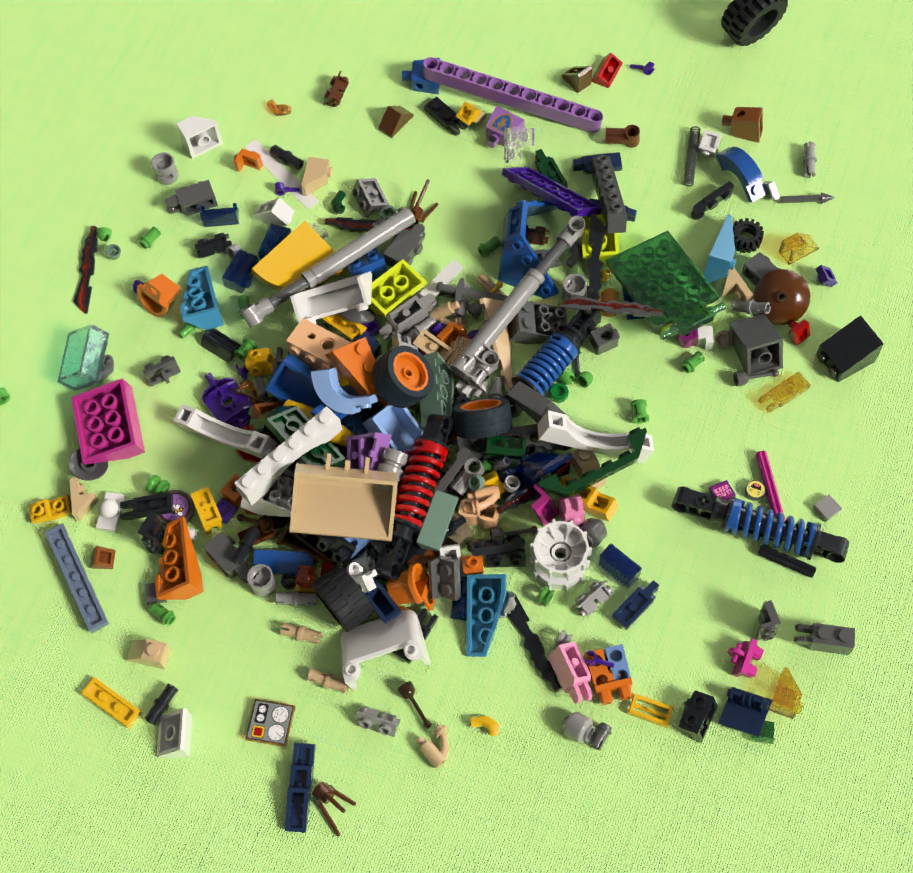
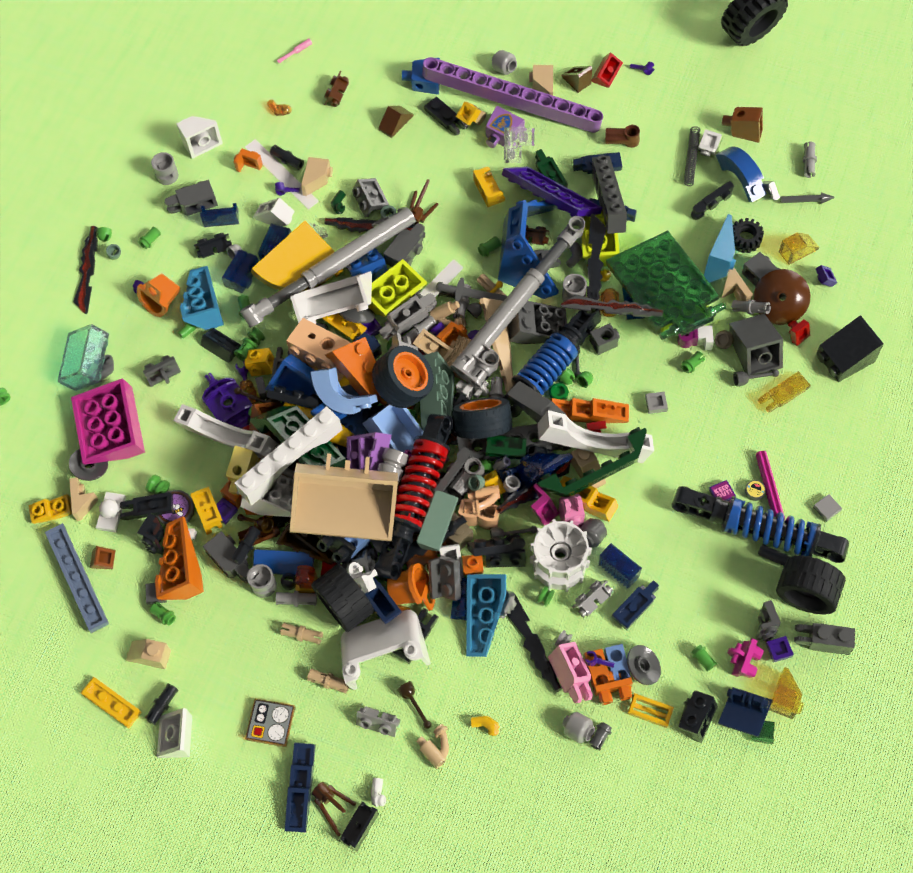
(240, 463): none -> light yellow torso
(256, 335): none -> bright green bush
(294, 397): none -> black hinge
(296, 50): none -> bright pink piece
(359, 826): none -> black hinge
(376, 797): none -> white arm
(487, 187): none -> yellow hinge
(504, 62): none -> light grey head
(542, 78): none -> tan slope
(594, 410): none -> orange slope
(596, 426): none -> red tile
(639, 411): bright green bush -> none
(643, 665): none -> dark grey dish
(656, 402): none -> light grey plate
(703, 657): none -> bright green pin
(779, 649): none -> dark purple plate
(810, 585): none -> black tyre

